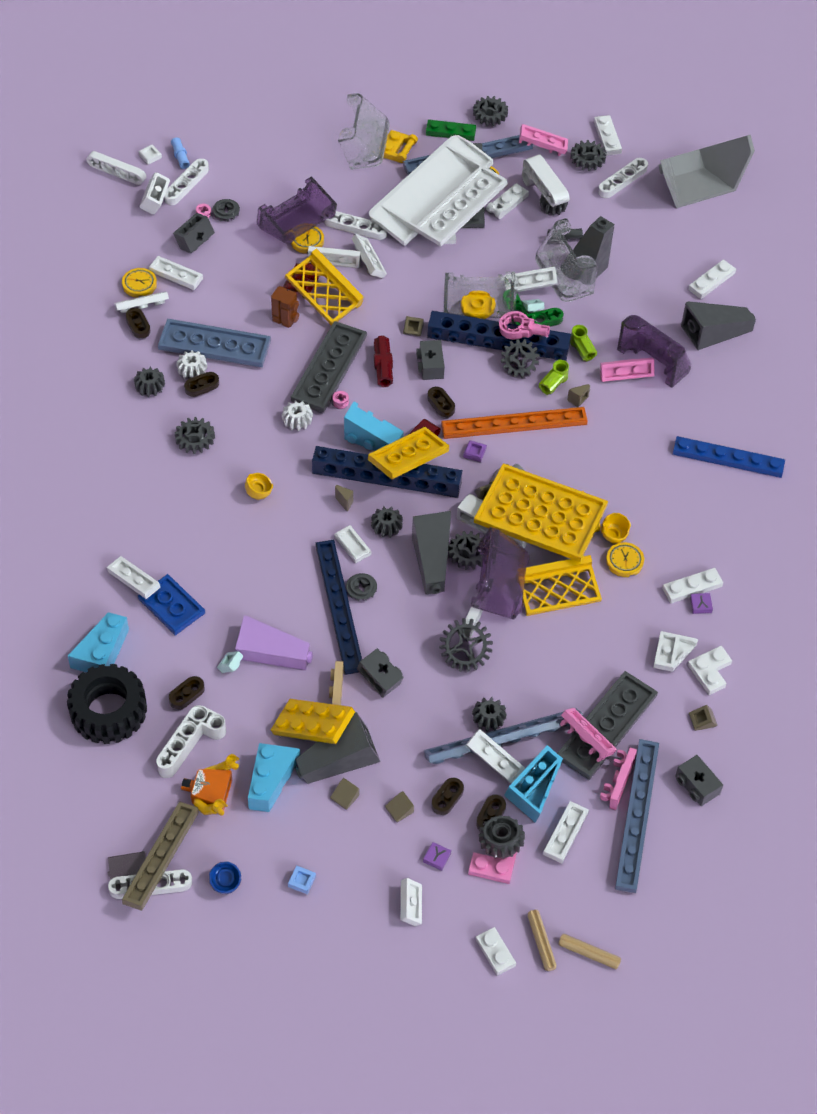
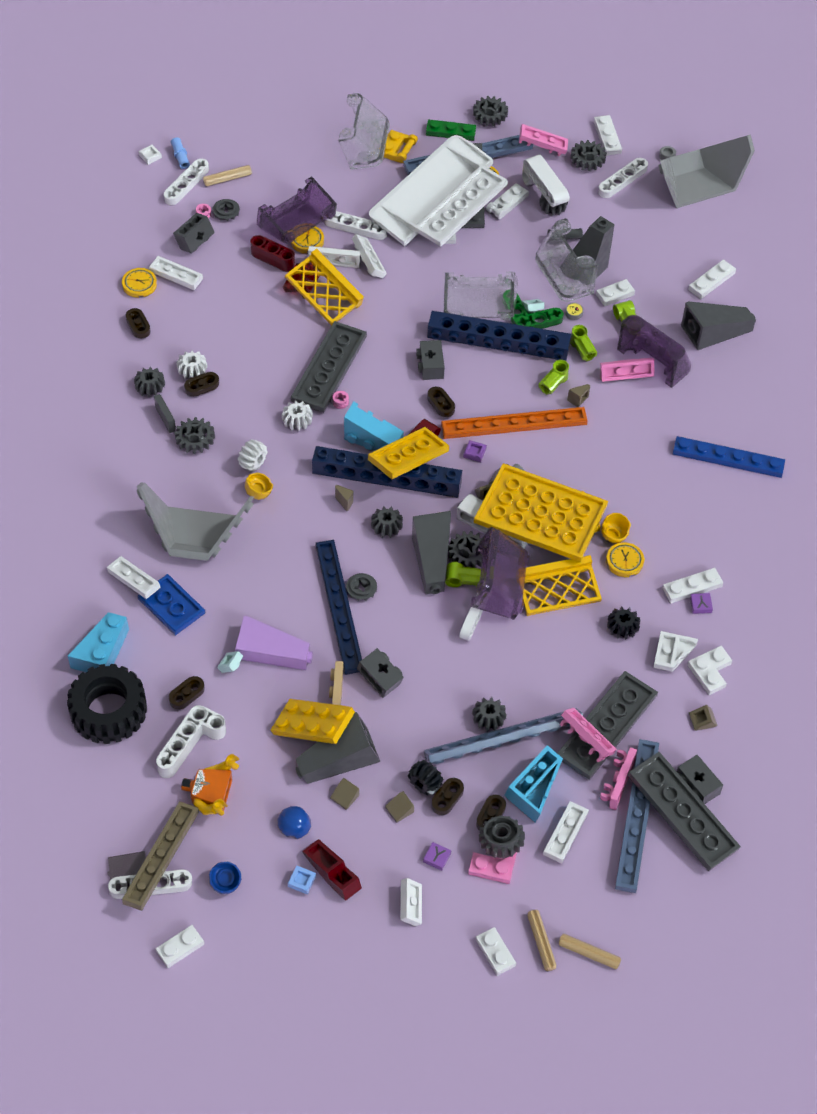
(101, 163): white beam -> none
(141, 302): white plate -> none
(154, 193): white brick -> none
(164, 413): none -> dark grey tile
(180, 946): none -> white plate
(188, 531): none -> light grey piece
(215, 342): sand blue plate -> none
(227, 175): none -> tan axle
(252, 455): none -> white gear
(270, 774): medium azure wedge -> none
(272, 253): none -> dark red beam
(284, 307): dark orange brick -> none
(294, 822): none -> blue hair
(332, 869): none -> dark red slope
(352, 544): white tile -> none
(383, 361): dark red piece -> none
(413, 326): dark tan slope -> none
(425, 777): none -> black gear
(458, 574): none -> lime piece
(472, 660): dark grey gear -> none
(478, 304): yellow tile -> none
(495, 756): white plate -> none
(526, 328): bright pink pin -> none
(527, 357): dark grey gear -> none
(536, 279): white plate -> none
(574, 311): none -> tile
(615, 292): none -> white plate
(623, 310): none -> lime piece
(623, 623): none -> black gear
(667, 152): none -> light grey tile
(684, 811): none -> dark grey plate

